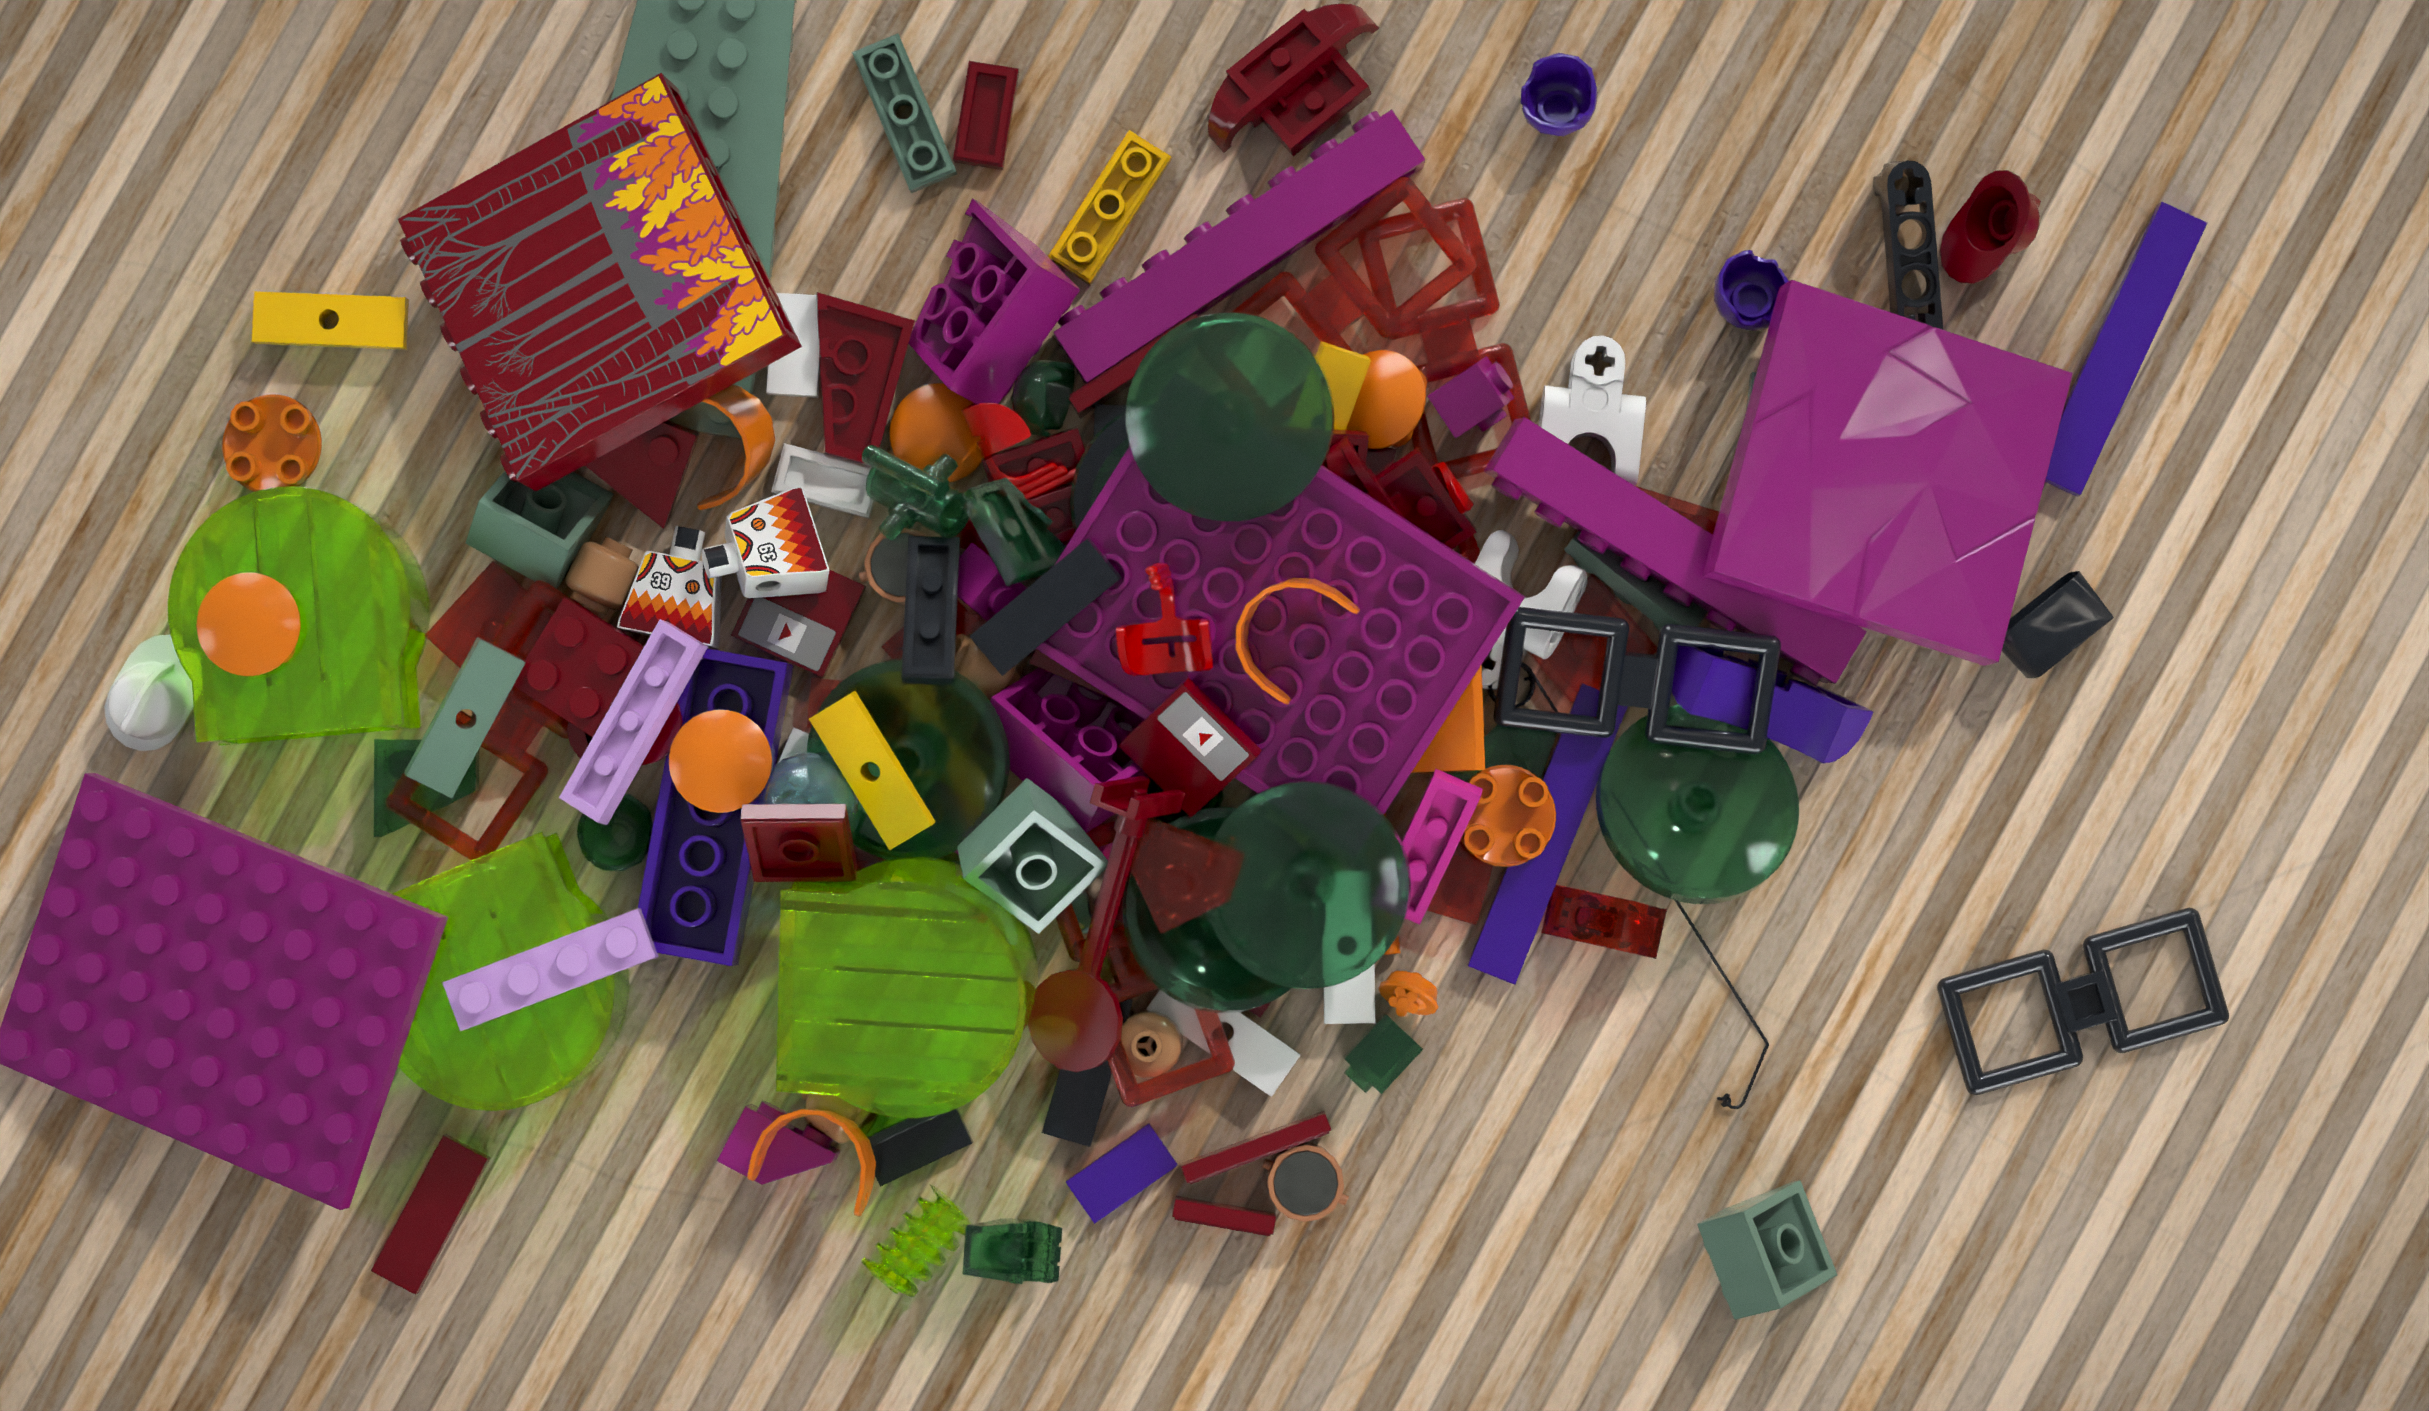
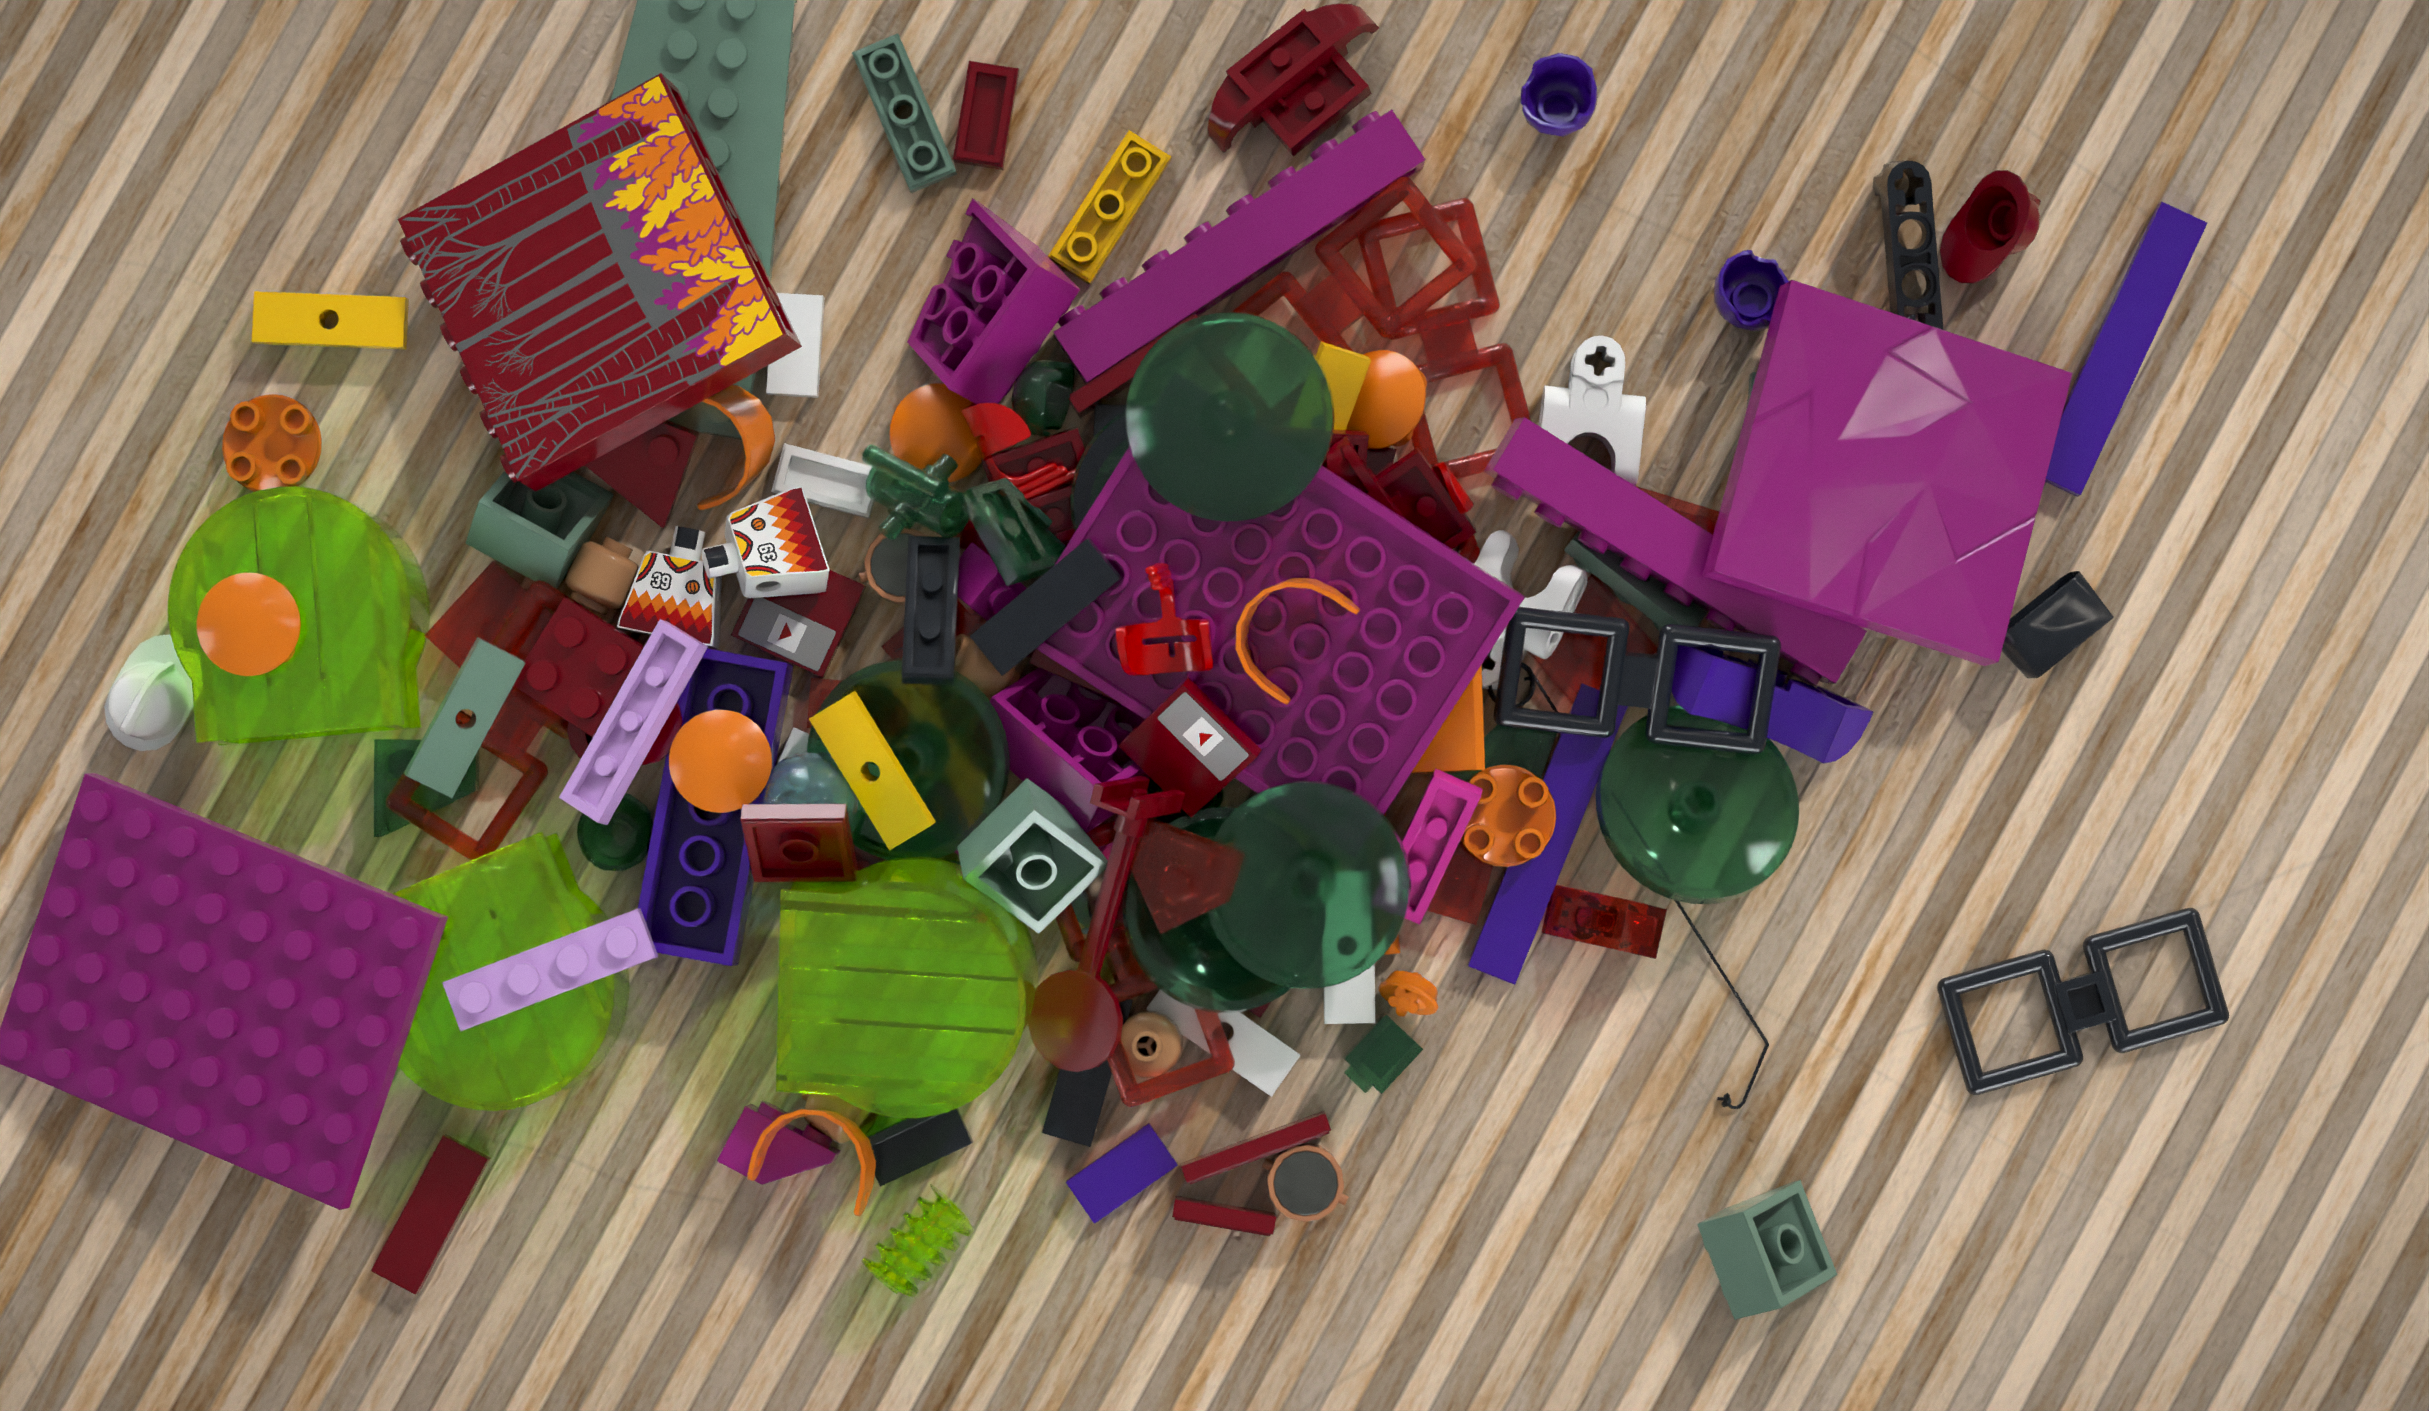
(858, 372): dark red wing -> none
(1013, 1250): clear green hand -> none
(1474, 397): magenta brick -> none

